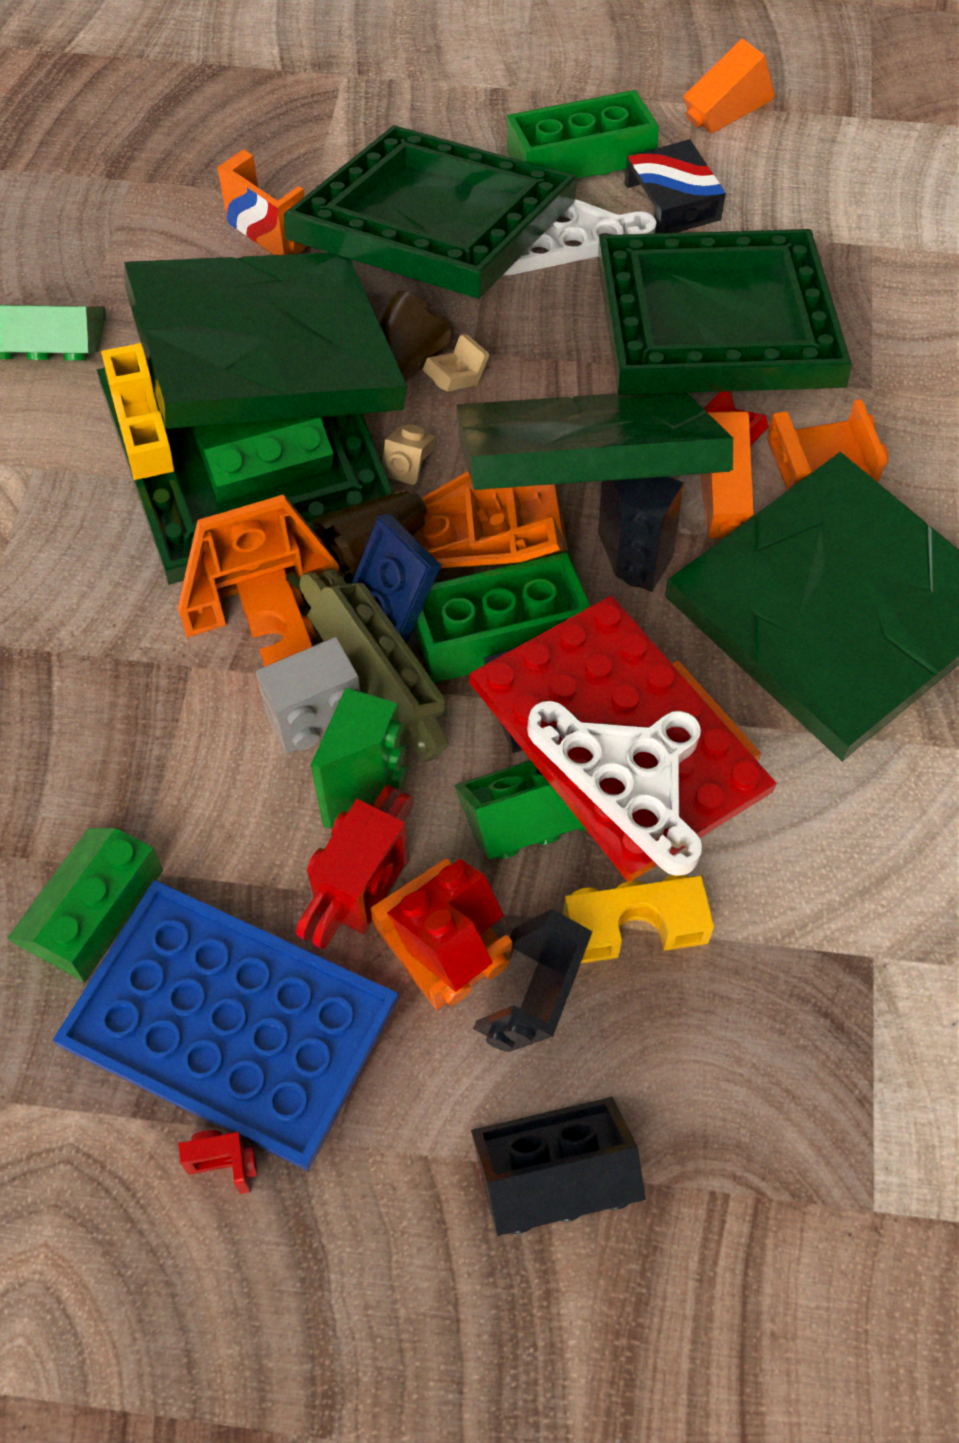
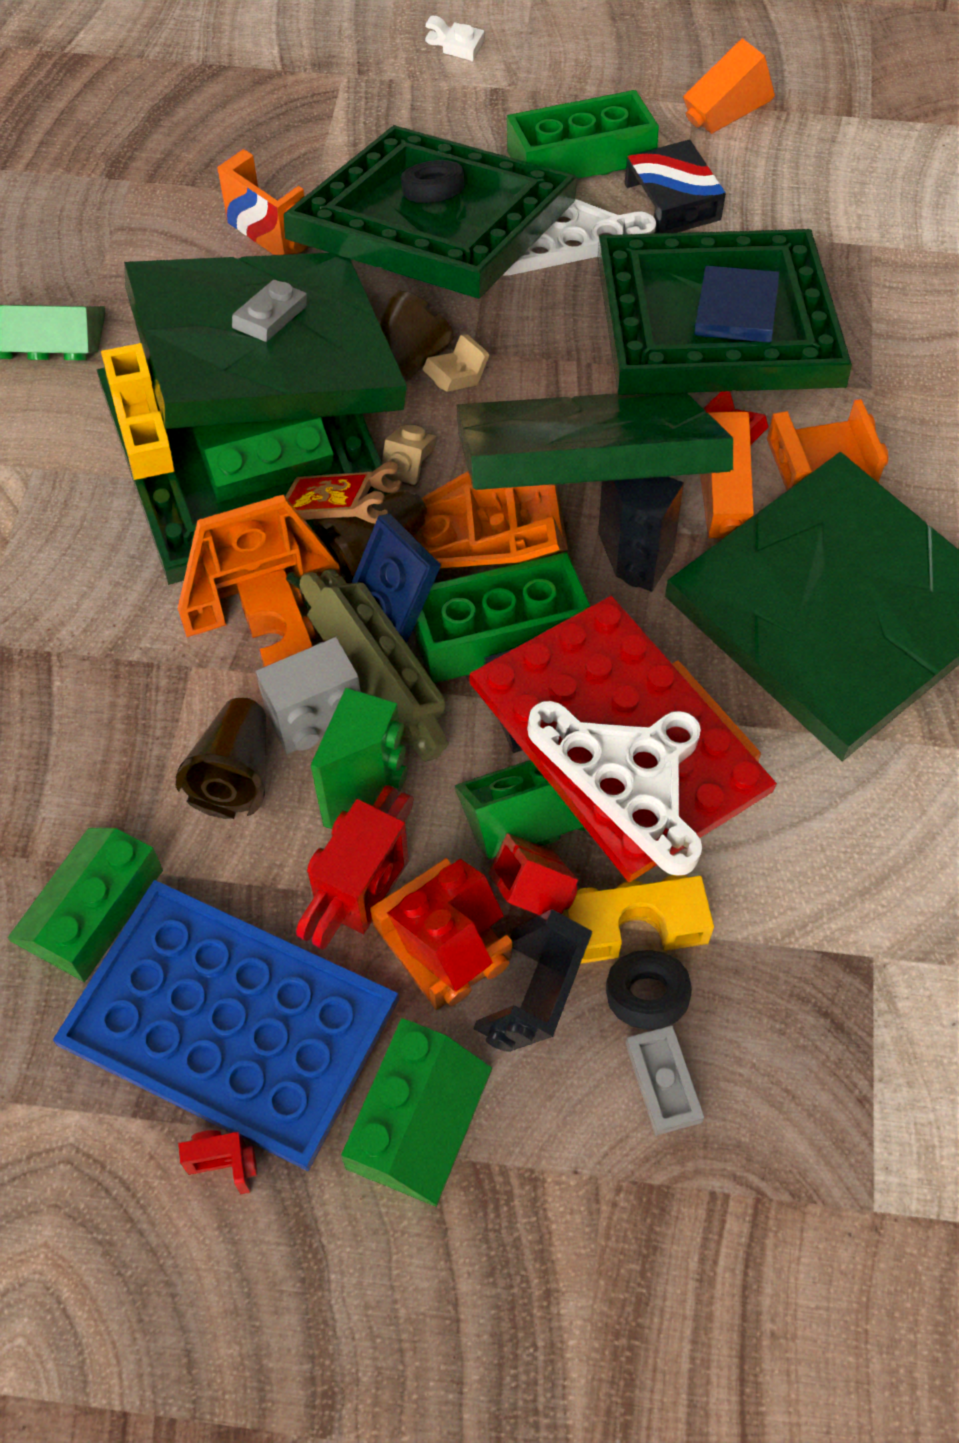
(228, 762): none -> dark brown cone
(269, 310): none -> light grey plate
(343, 494): none -> flag
(416, 1113): none -> green slope
(432, 181): none -> black tyre
(459, 40): none -> white plate
(532, 877): none -> red piece
(558, 1166): black slope -> none
(642, 1012): none -> black tyre
(664, 1080): none -> light grey plate
(737, 304): none -> dark blue tile

